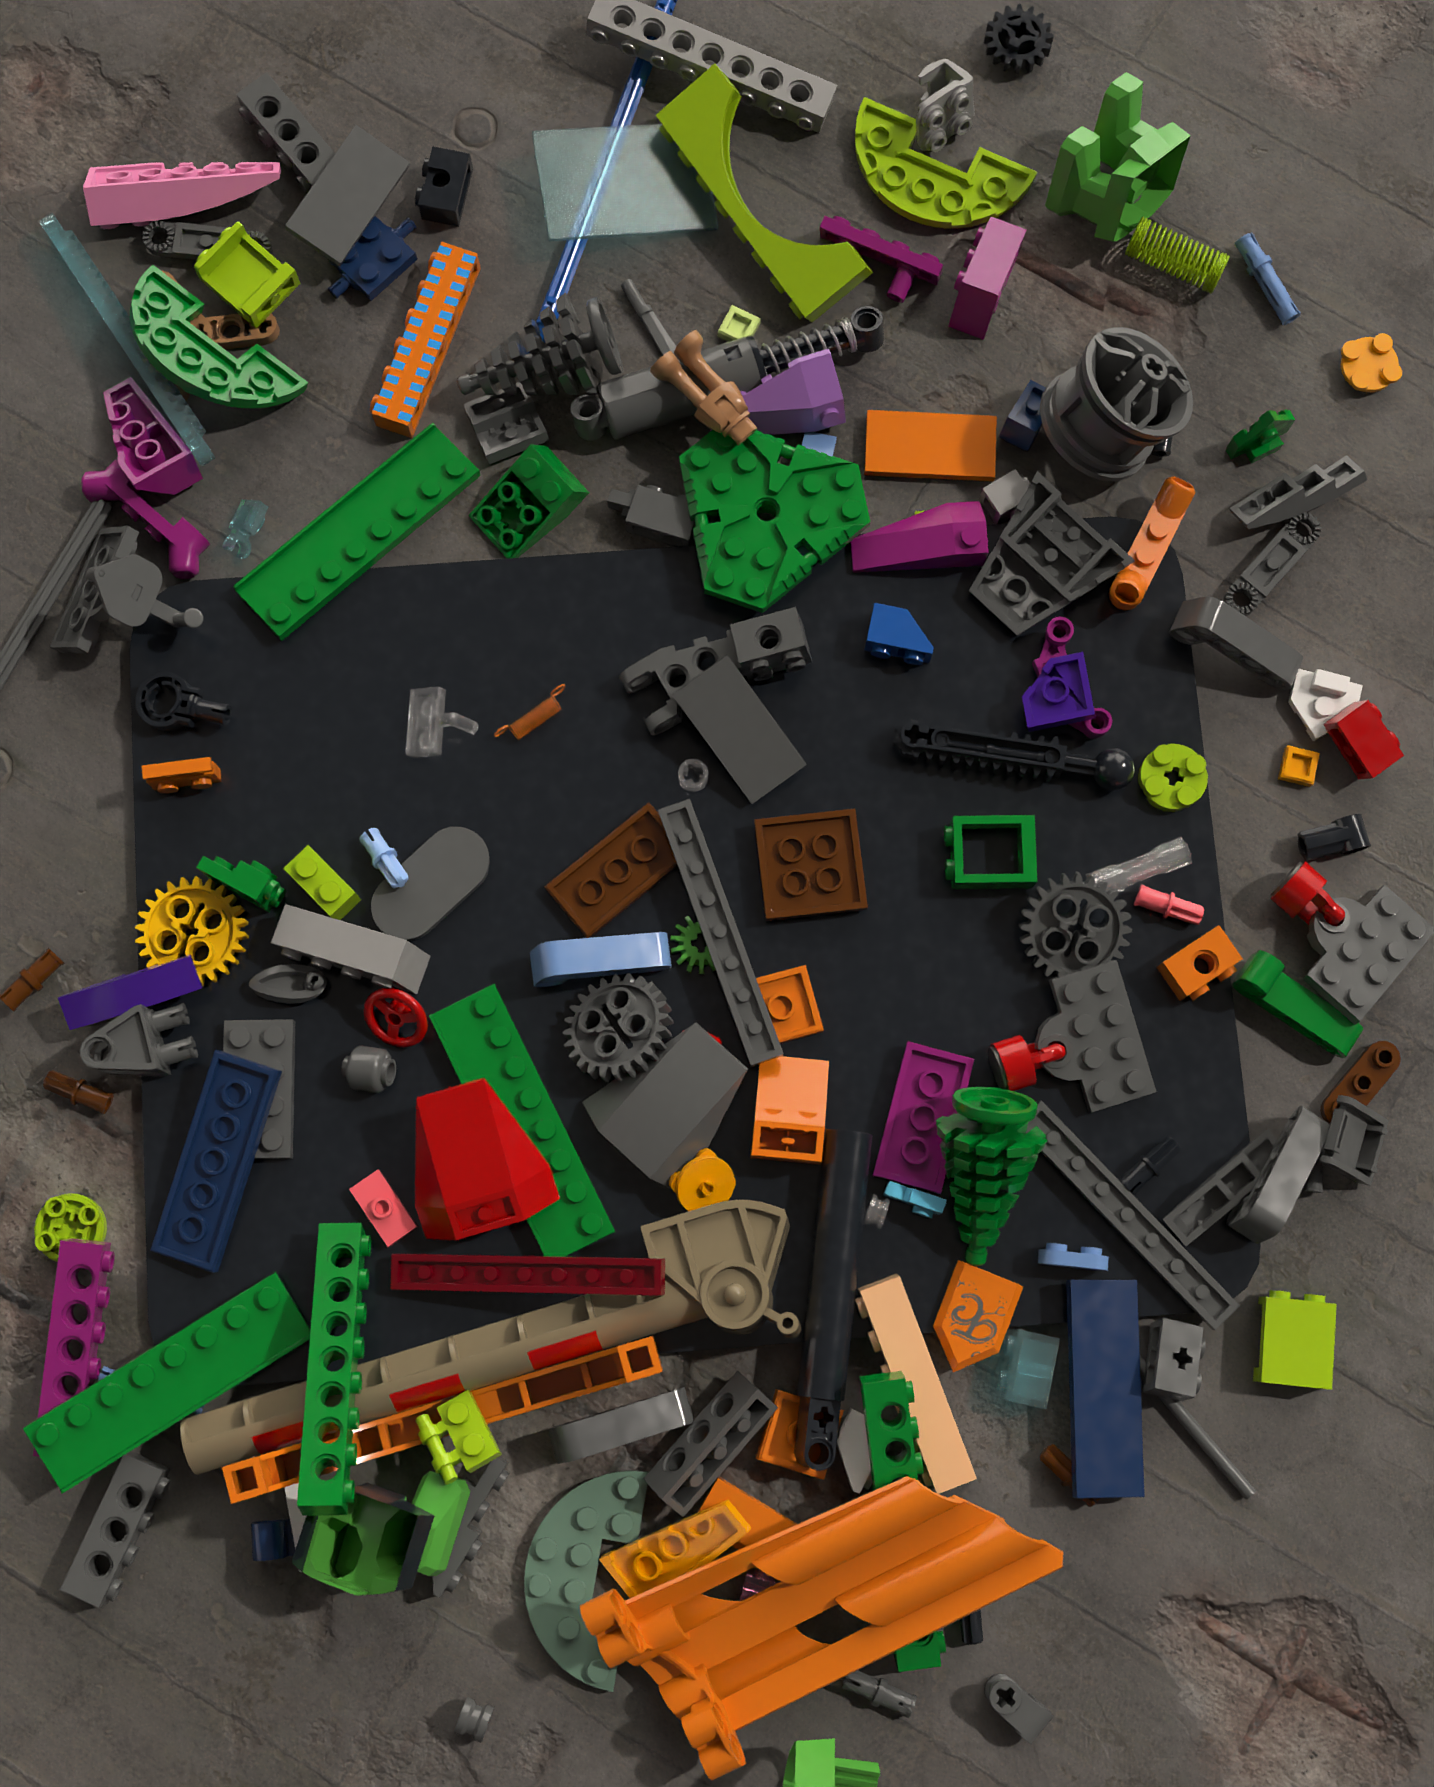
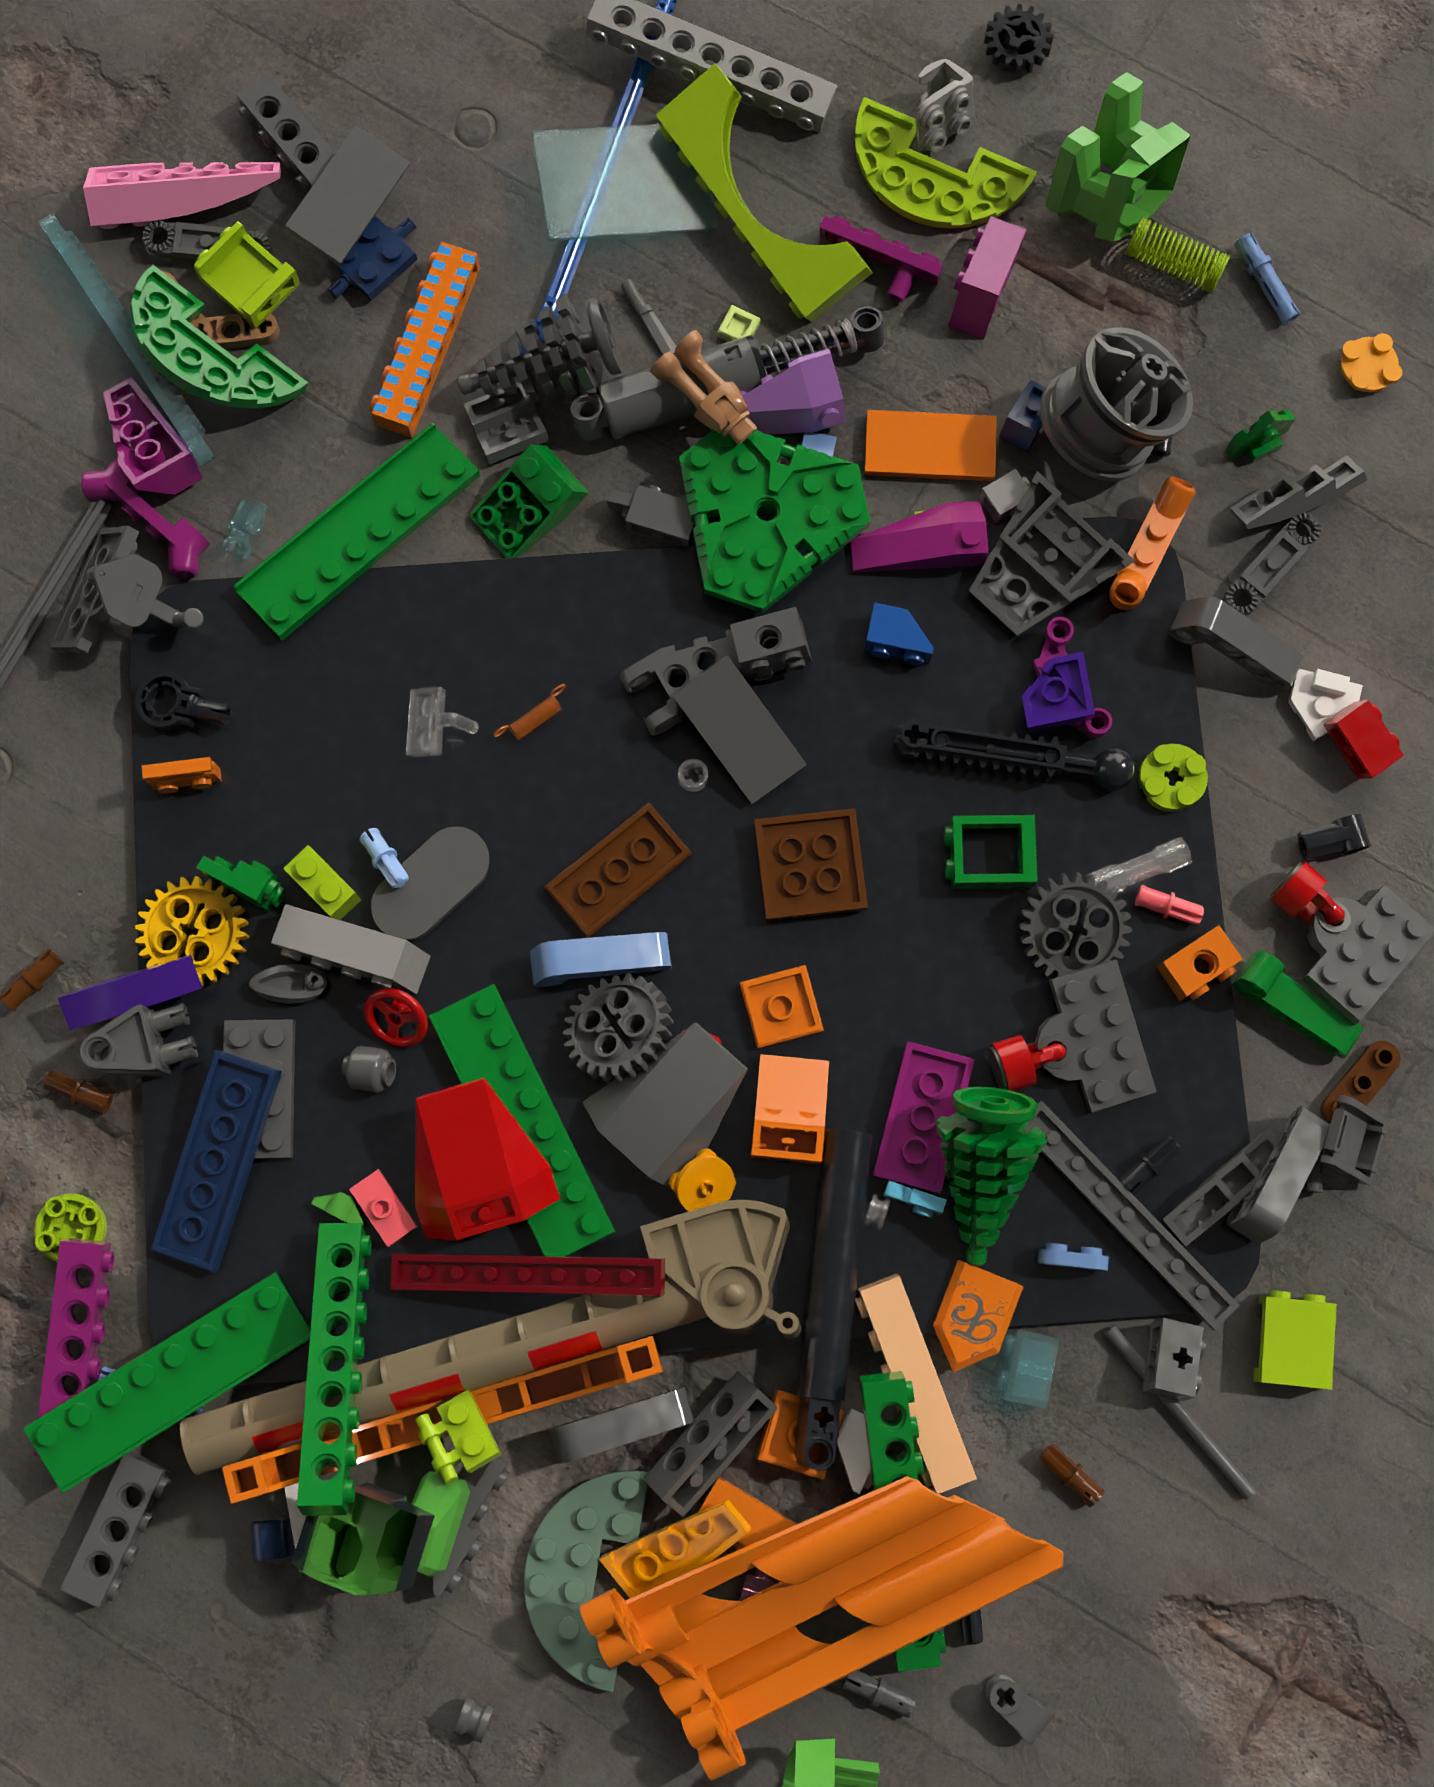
(340, 1206): none -> bright green piece
(447, 202): black brick -> none
(690, 952): bright green gear -> none
(720, 933): dark grey plate -> none
(1105, 1389): dark blue tile -> none
(1298, 766): light orange tile -> none

